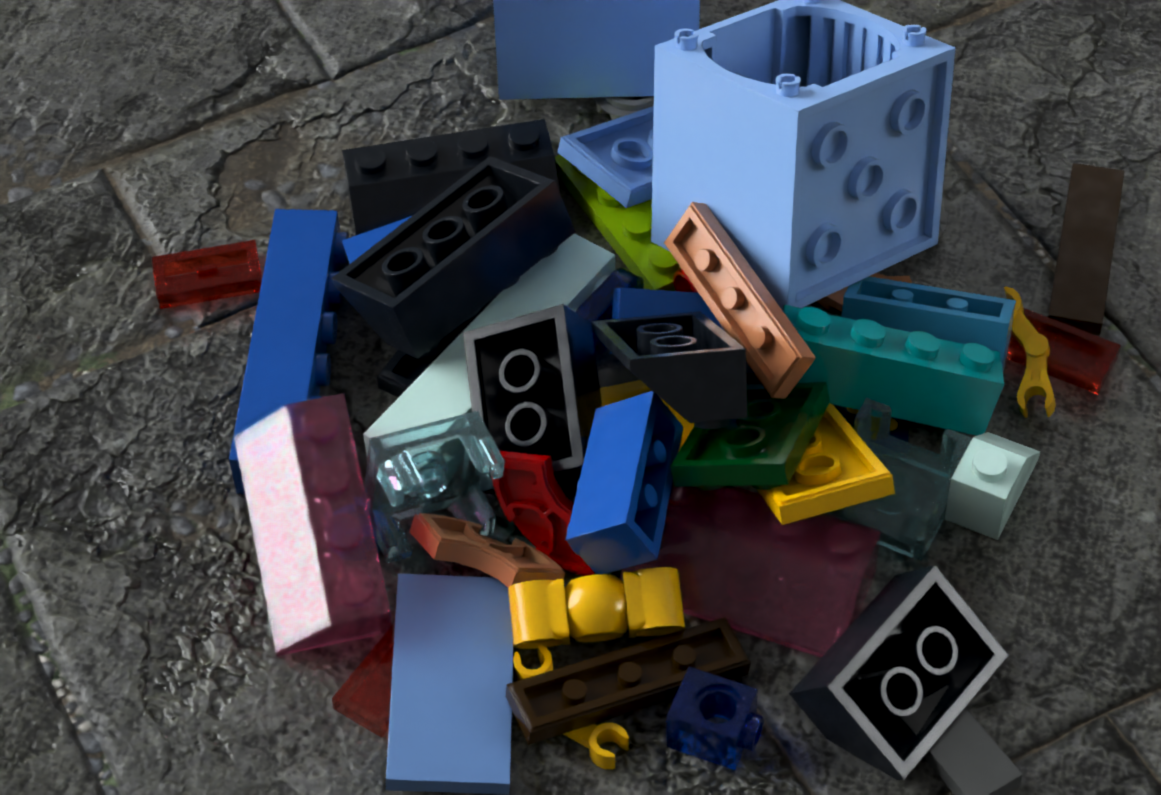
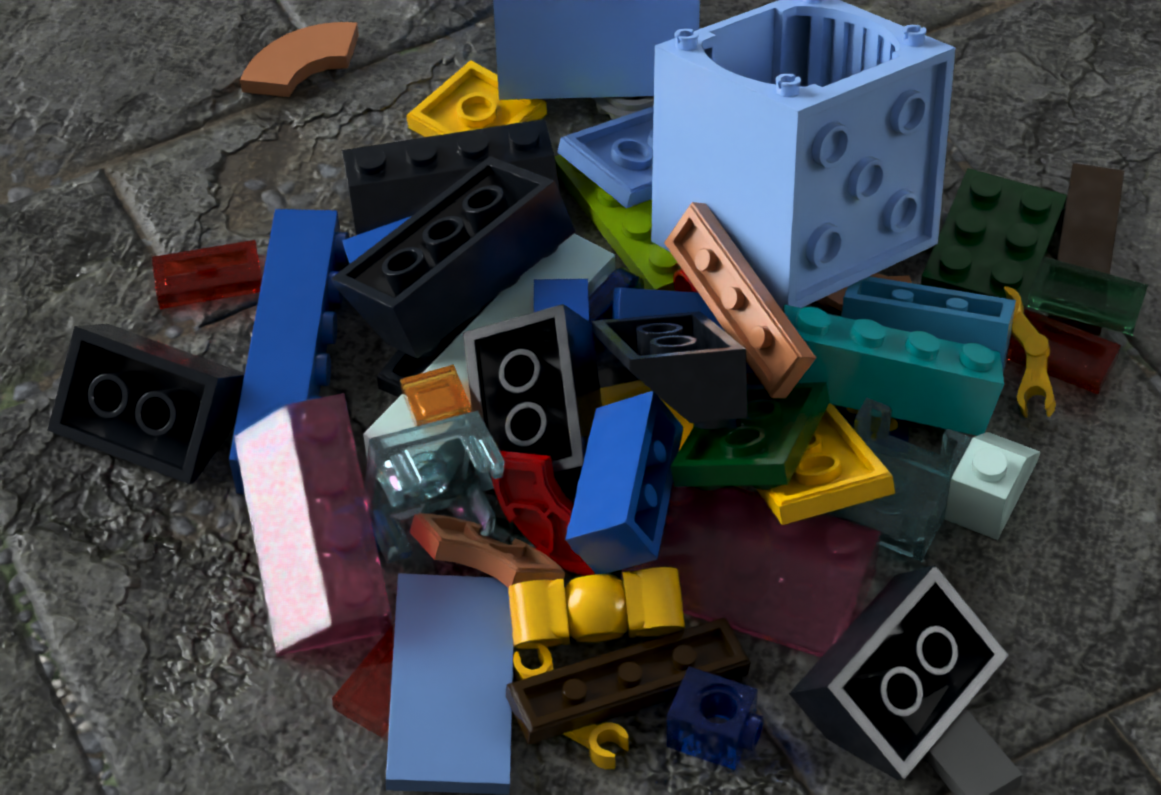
(145, 401): none -> black slope
(297, 56): none -> nougat tile
(435, 395): none -> clear orange tile
(470, 103): none -> yellow tile
(562, 291): none -> blue tile
(994, 236): none -> dark green plate
(1087, 295): none -> clear green tile

